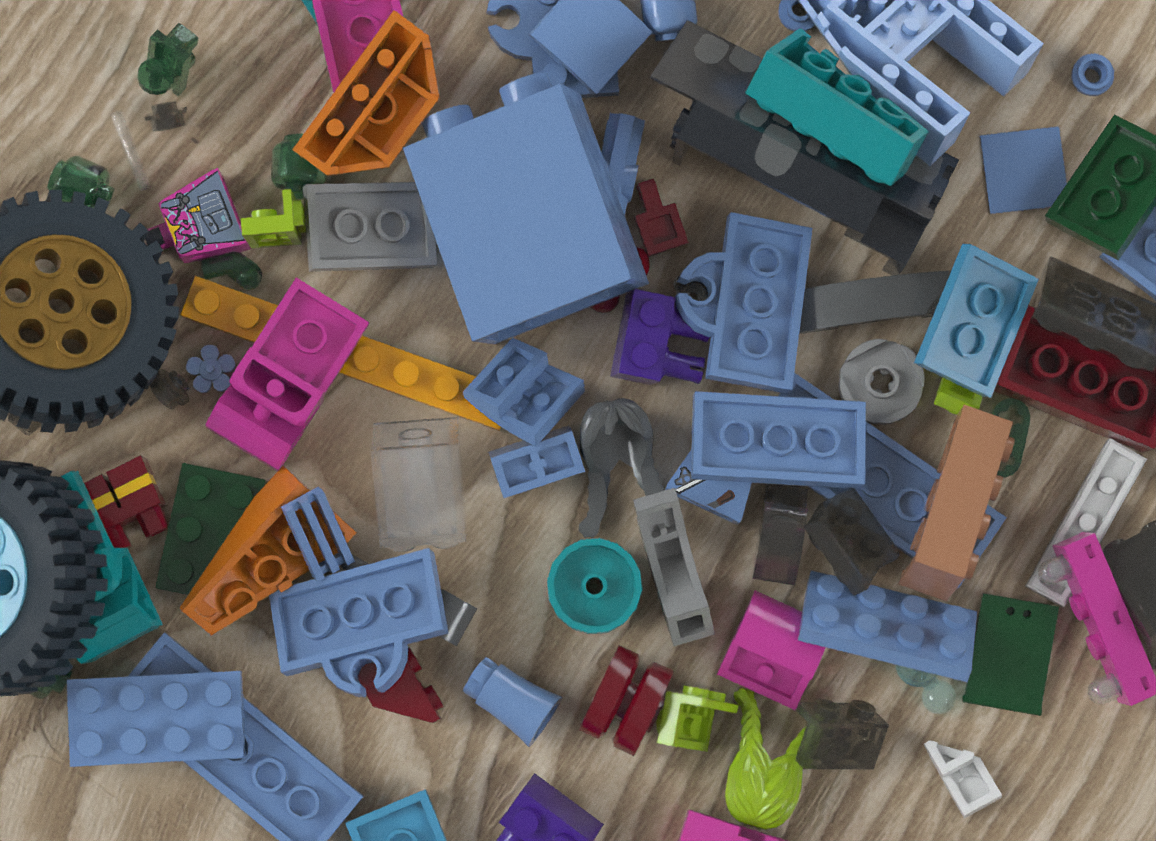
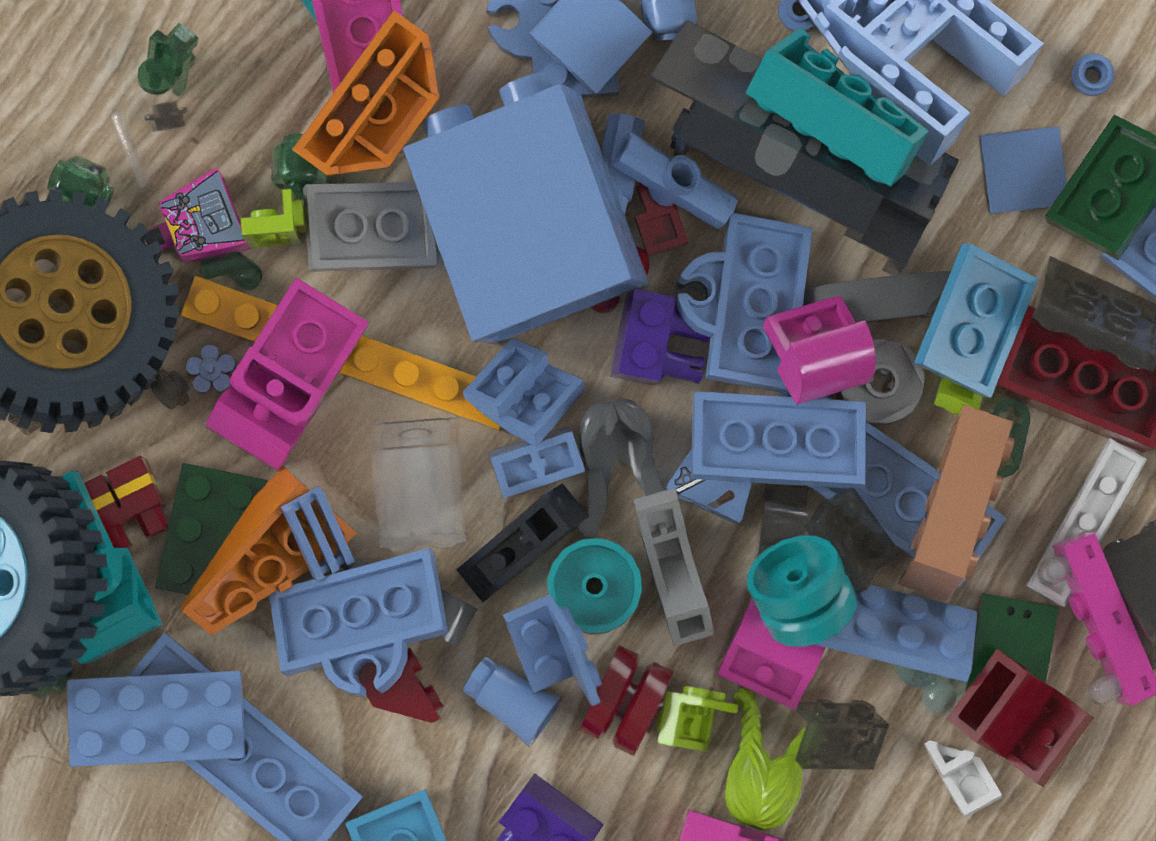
(522, 542): none -> black slope
(551, 646): none -> medium blue bracket
(674, 180): none -> medium blue piece
(802, 591): none -> teal wheel
(821, 349): none -> dark pink brick
(1020, 717): none -> dark red piece

